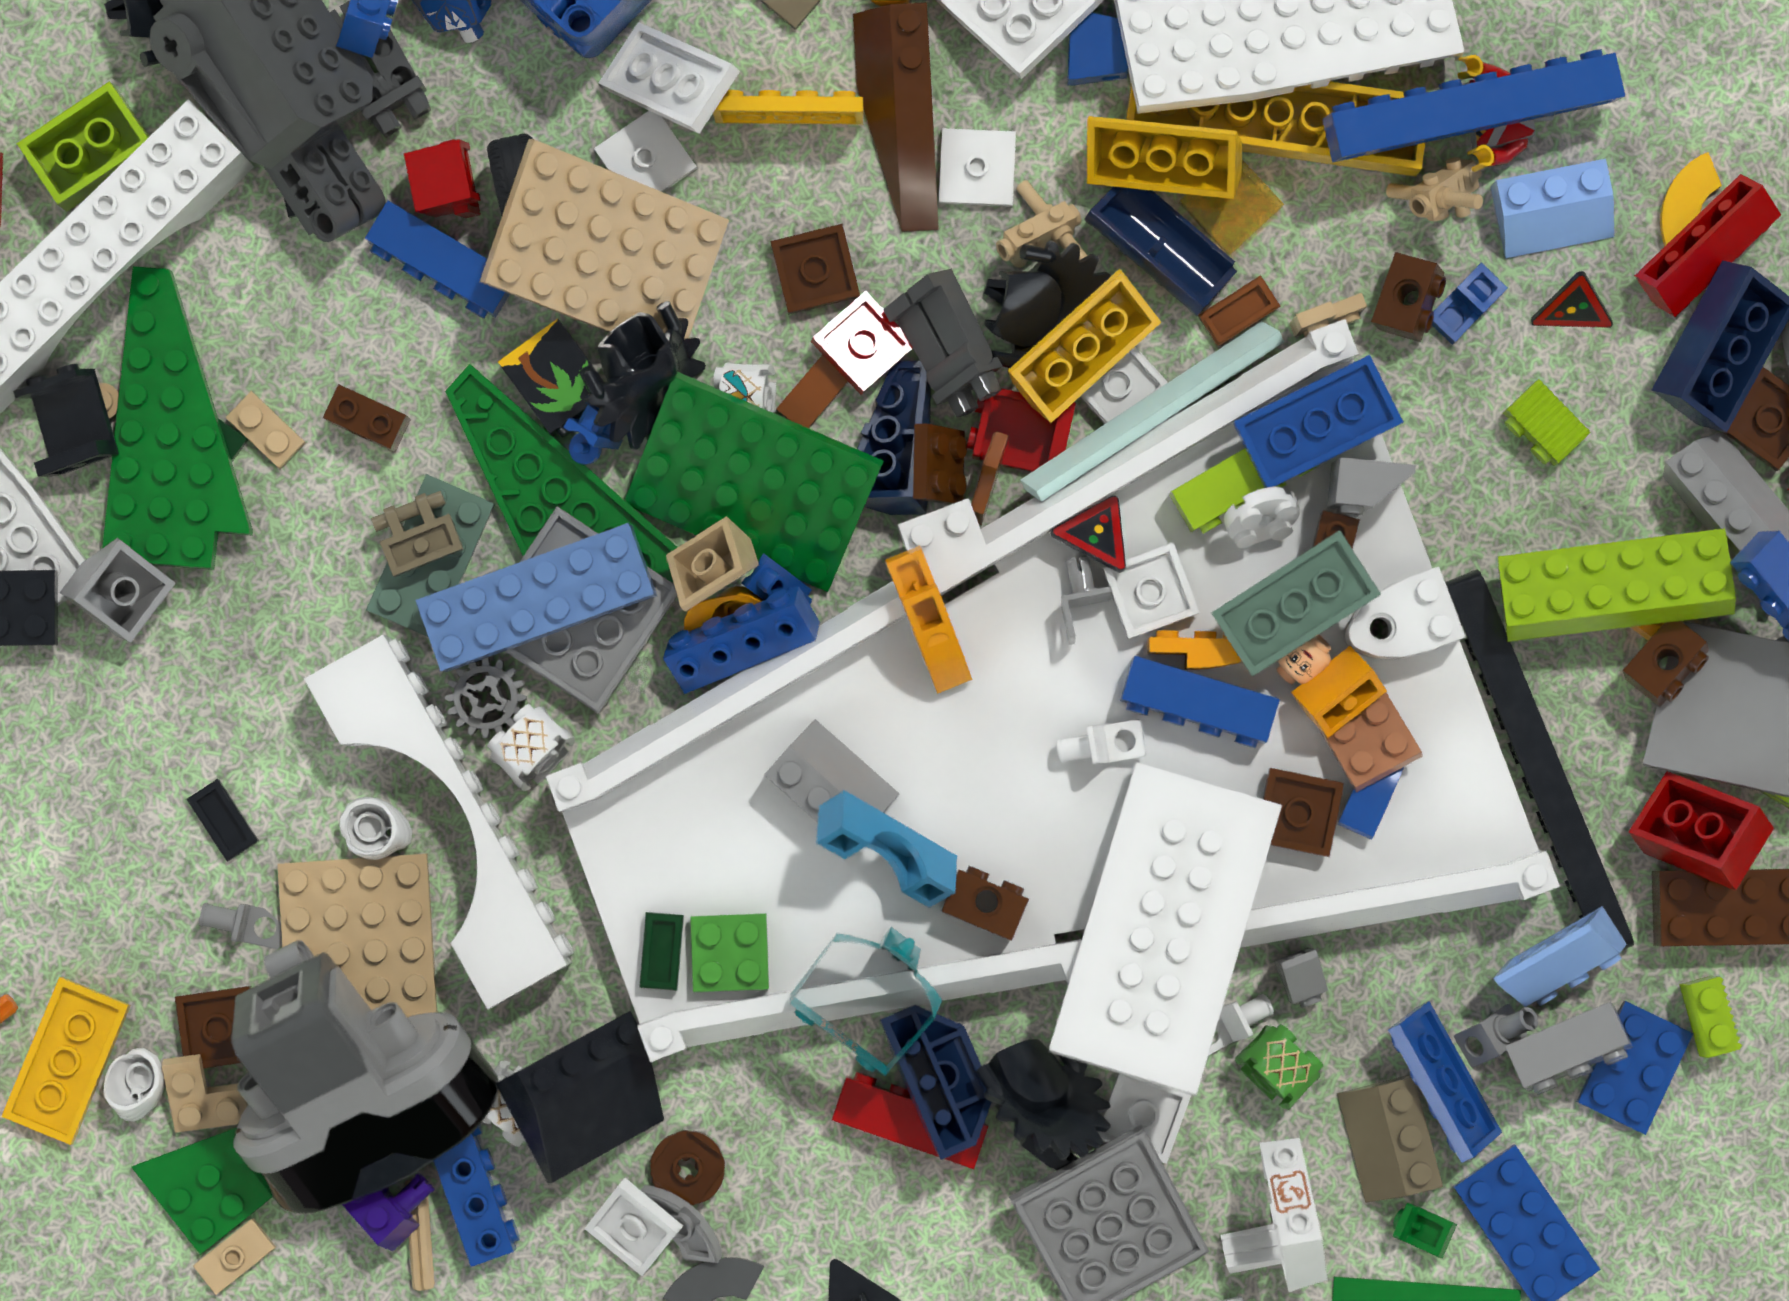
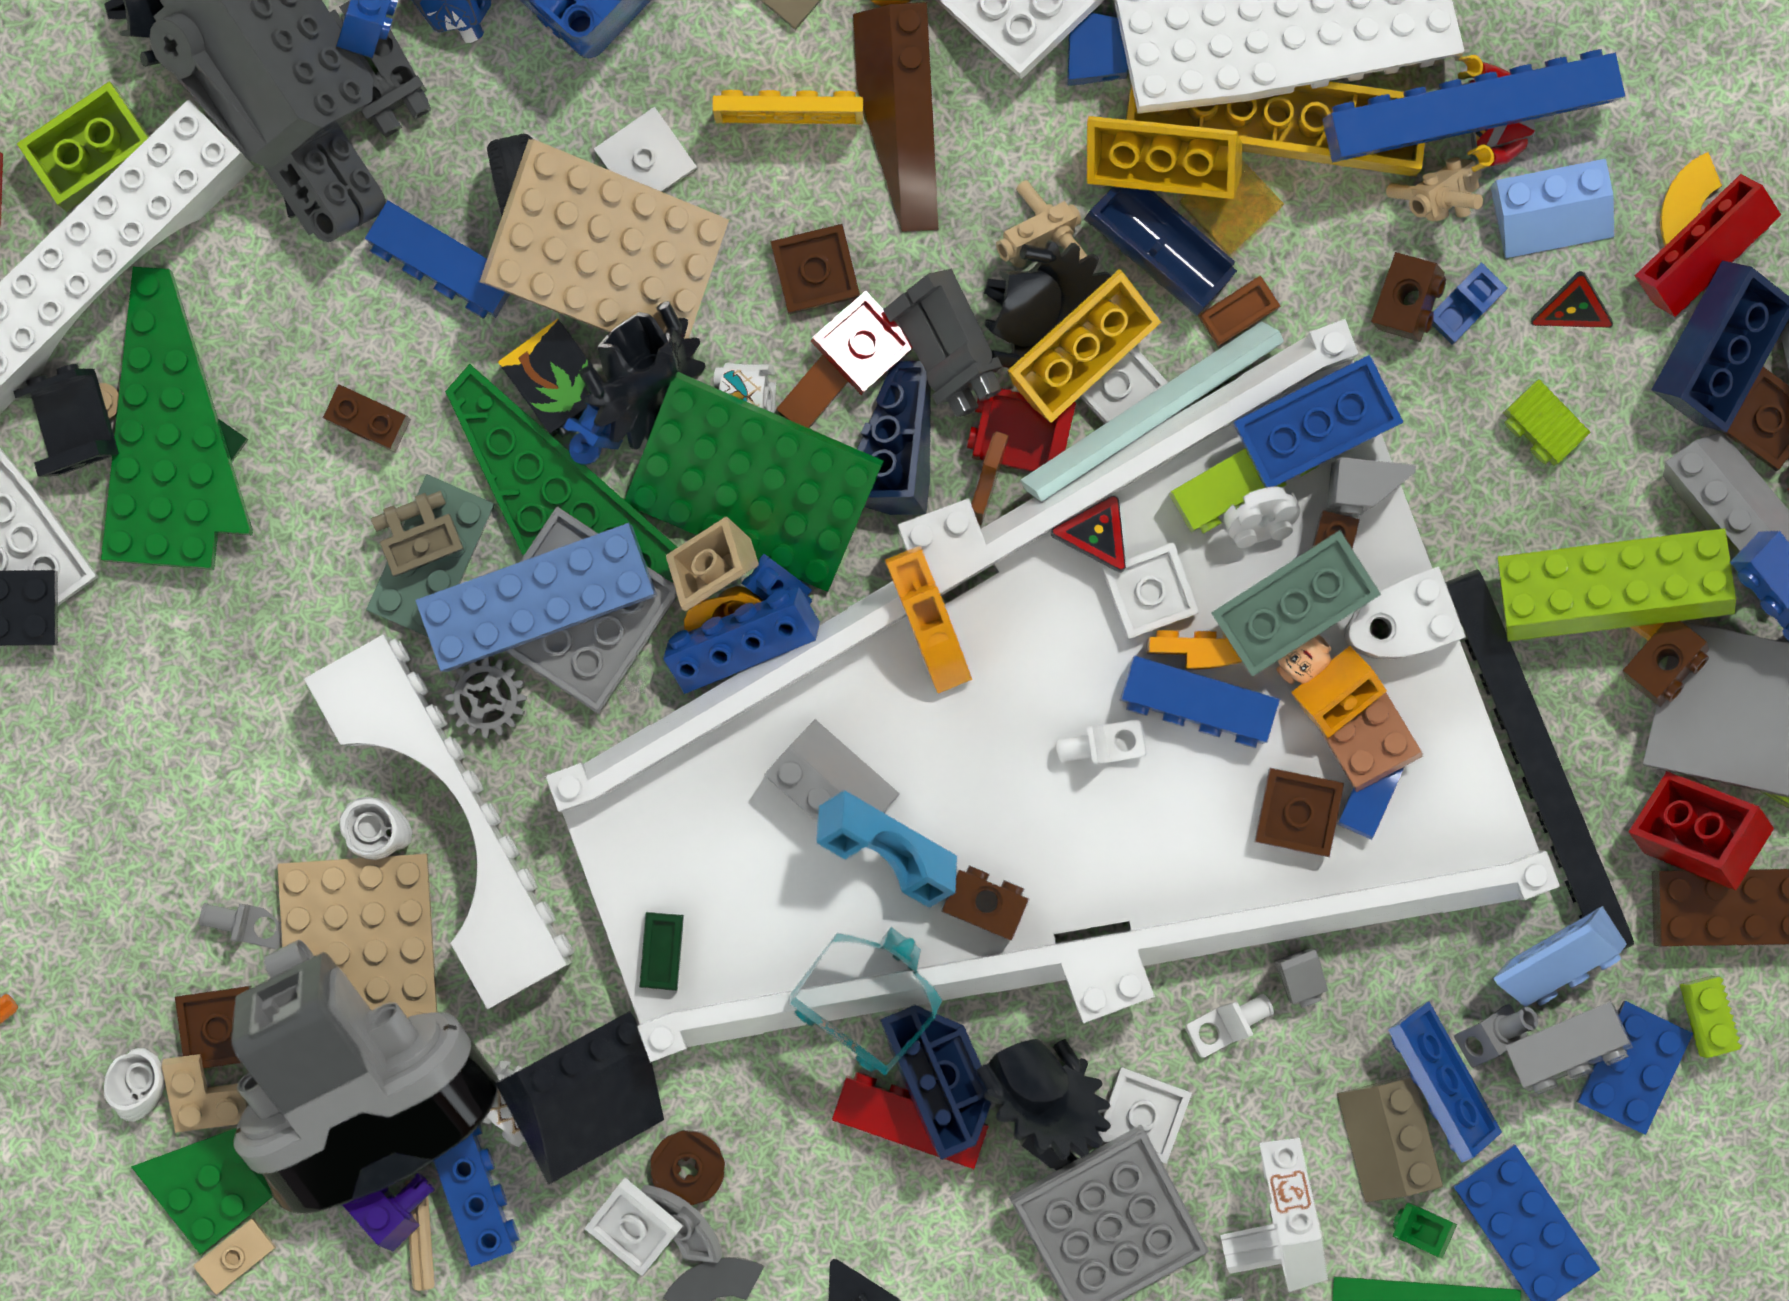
(66, 1060): yellow plate -> none
(118, 589): light grey slope -> none
(222, 820): black tile -> none
(265, 430): tan plate -> none
(443, 180): red plate -> none
(530, 746): white brick -> none
(669, 77): white plate -> none
(729, 952): bright green plate -> none
(939, 464): reddish brown plate -> none
(977, 167): white plate -> none
(1082, 592): light grey bracket -> none
(1165, 929): white plate -> none
(1279, 1065): bright green brick -> none
(1328, 313): tan plate -> none

